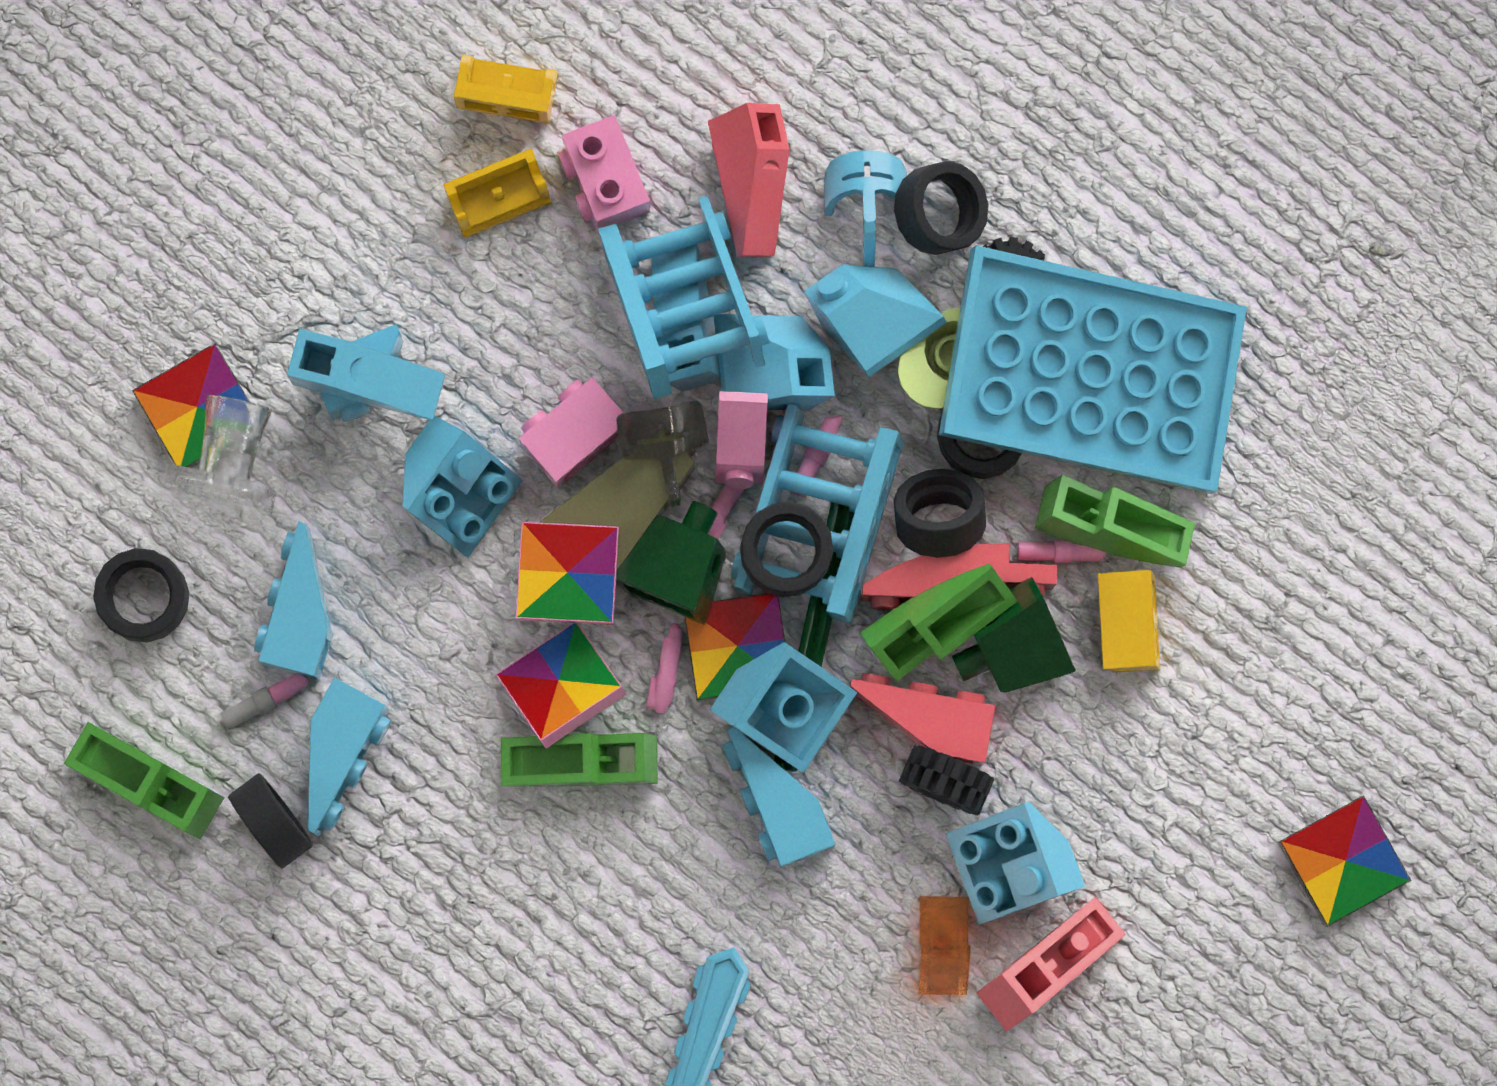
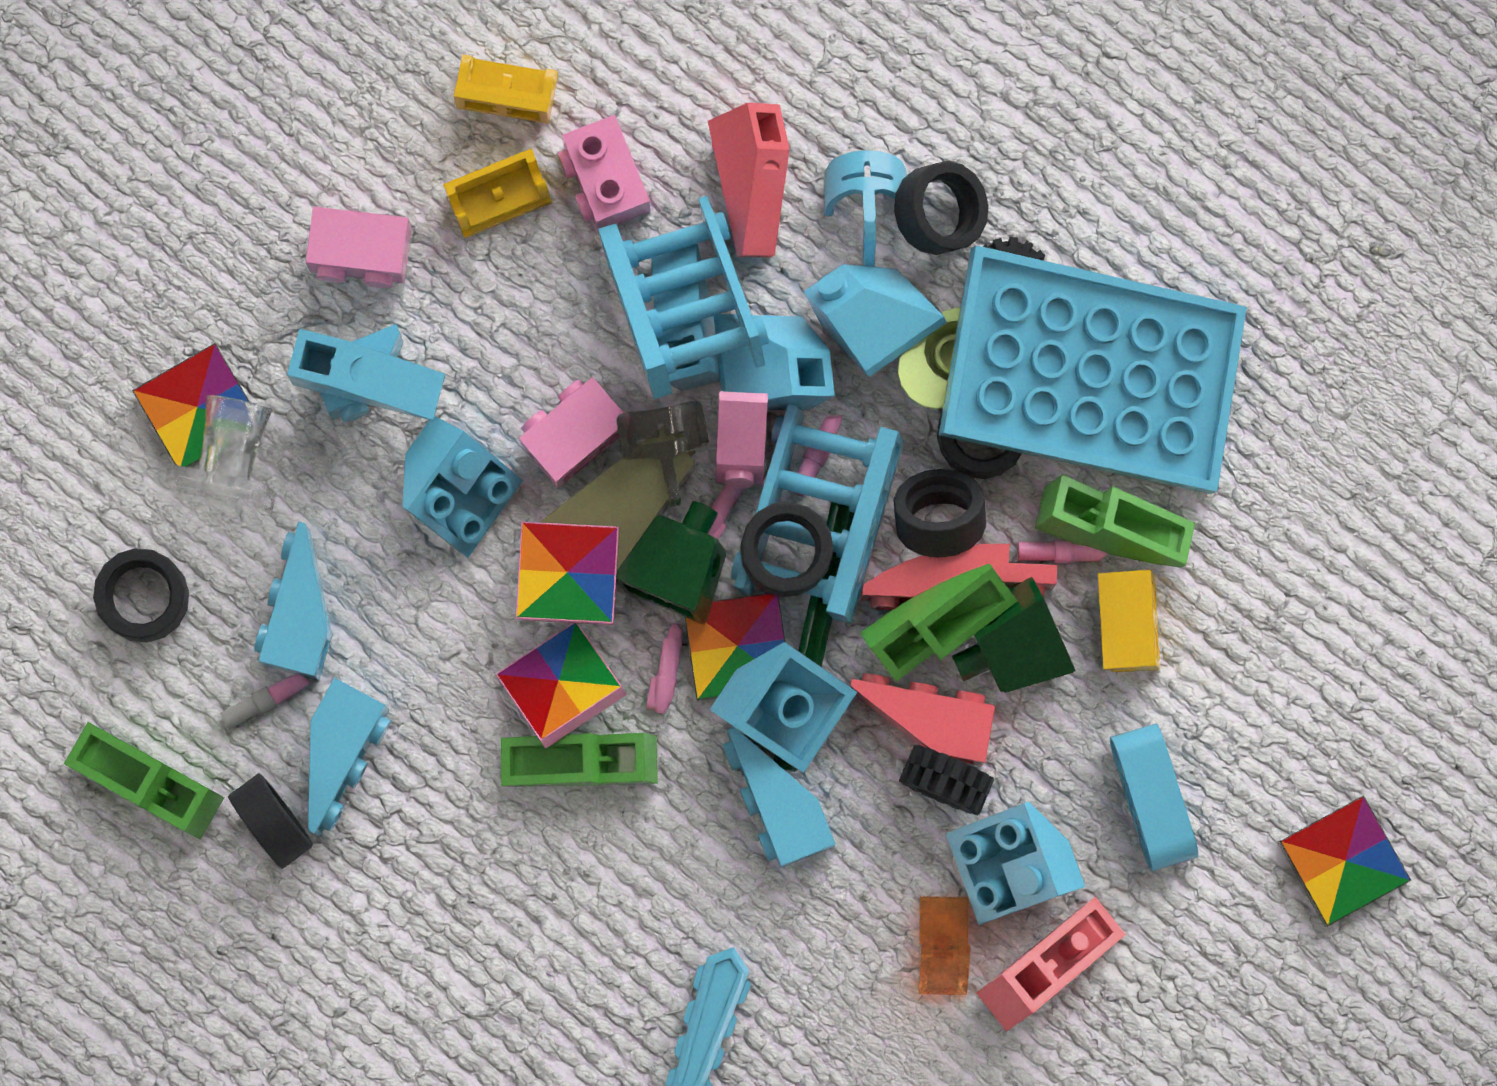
(358, 246): none -> bright pink brick
(1154, 797): none -> medium azure beam

